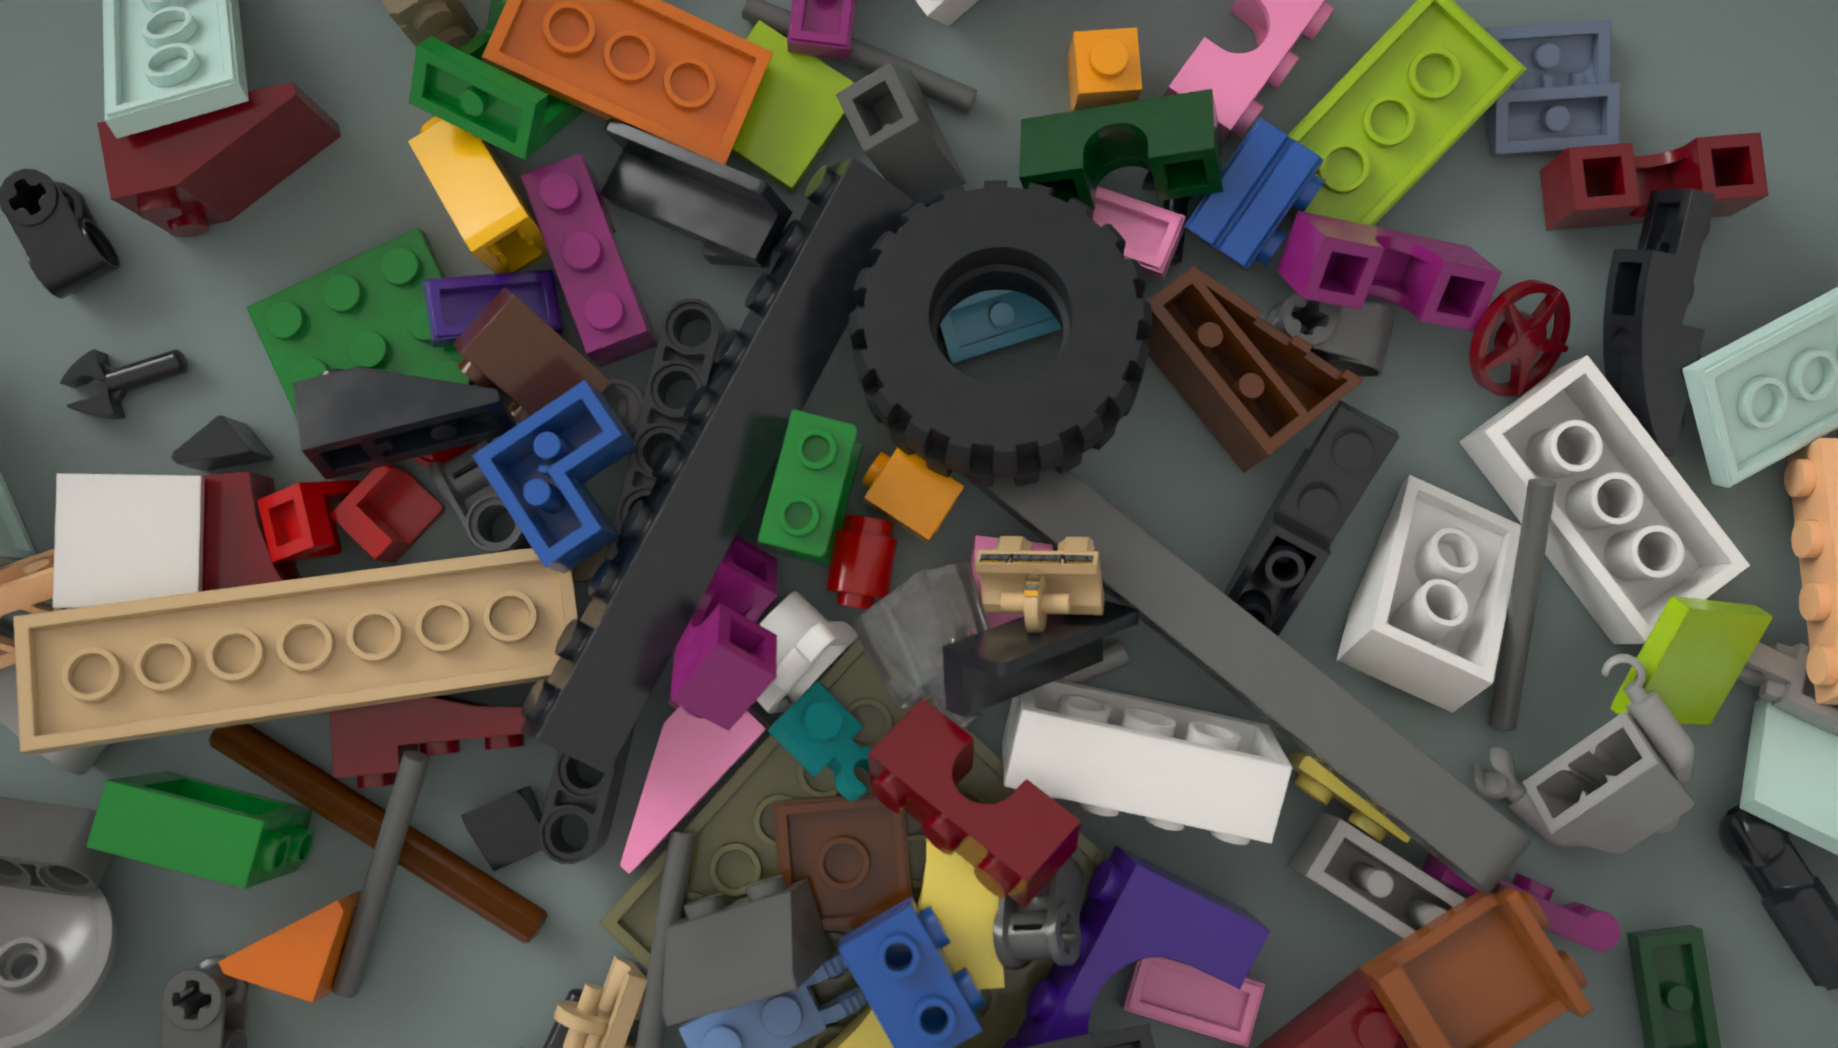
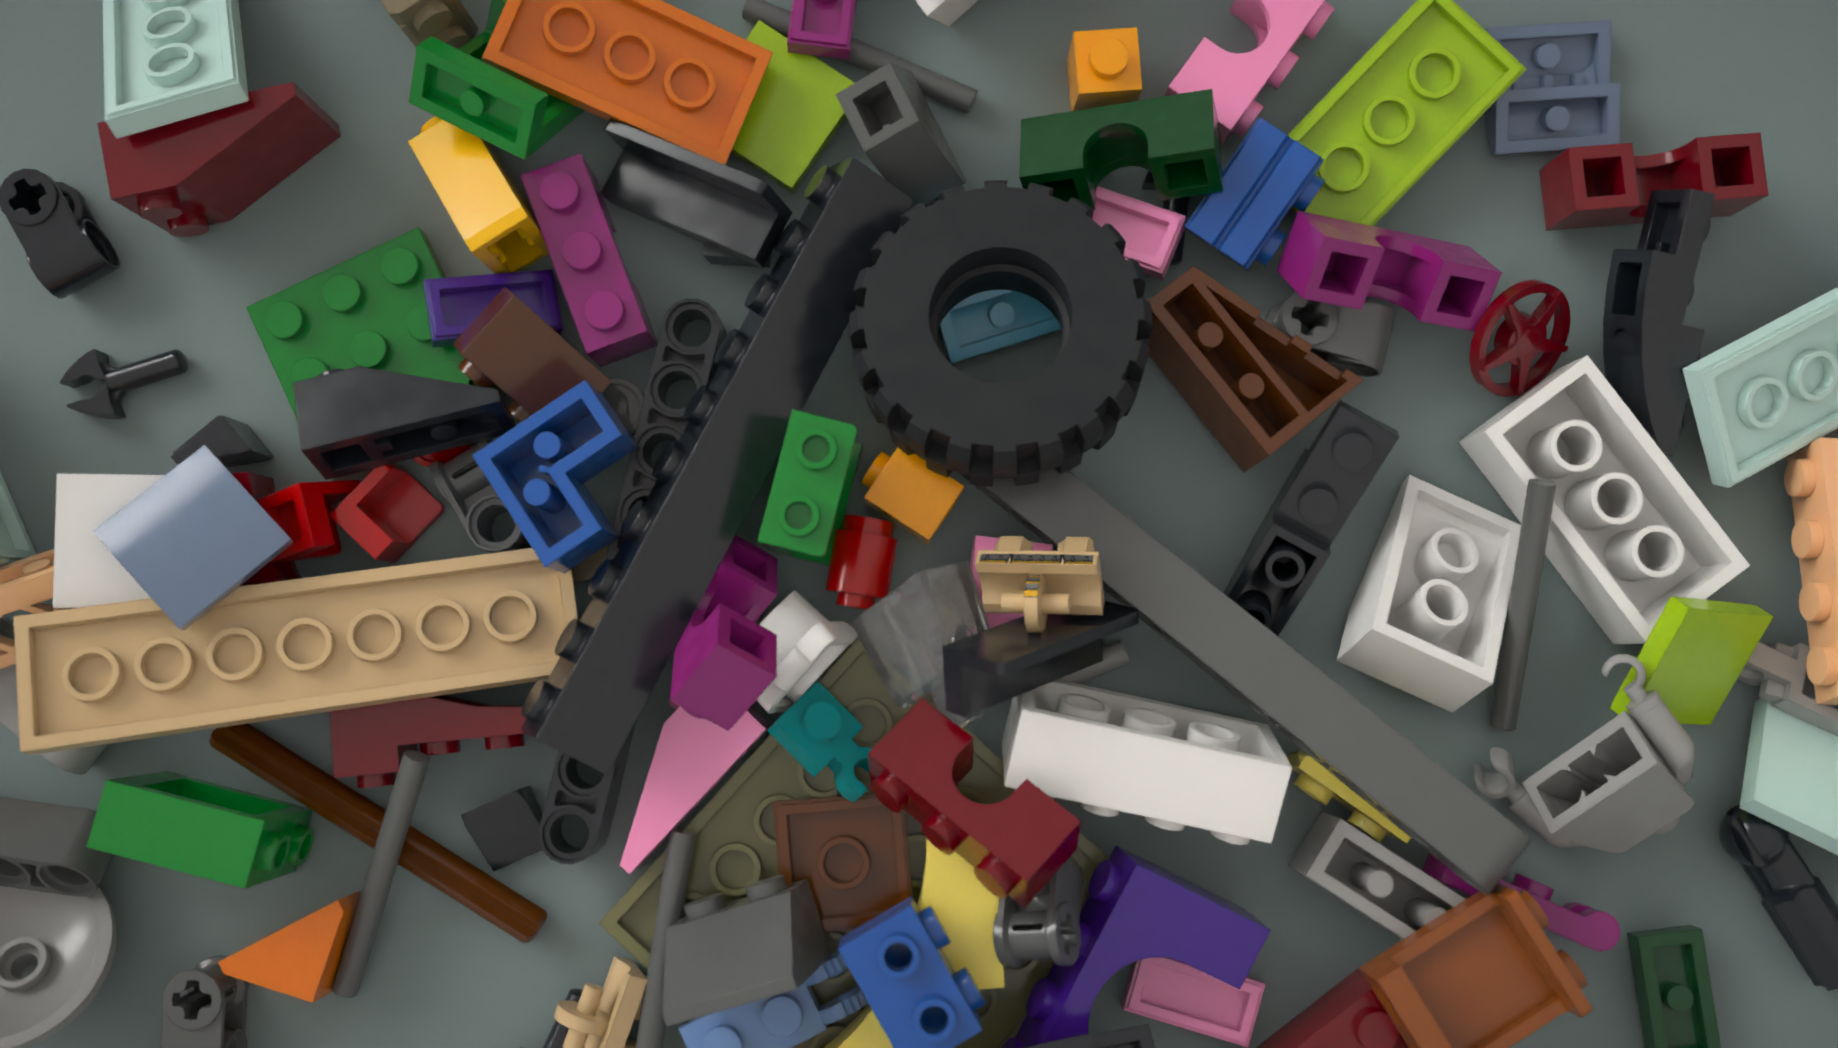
(193, 537): none -> sand blue slope

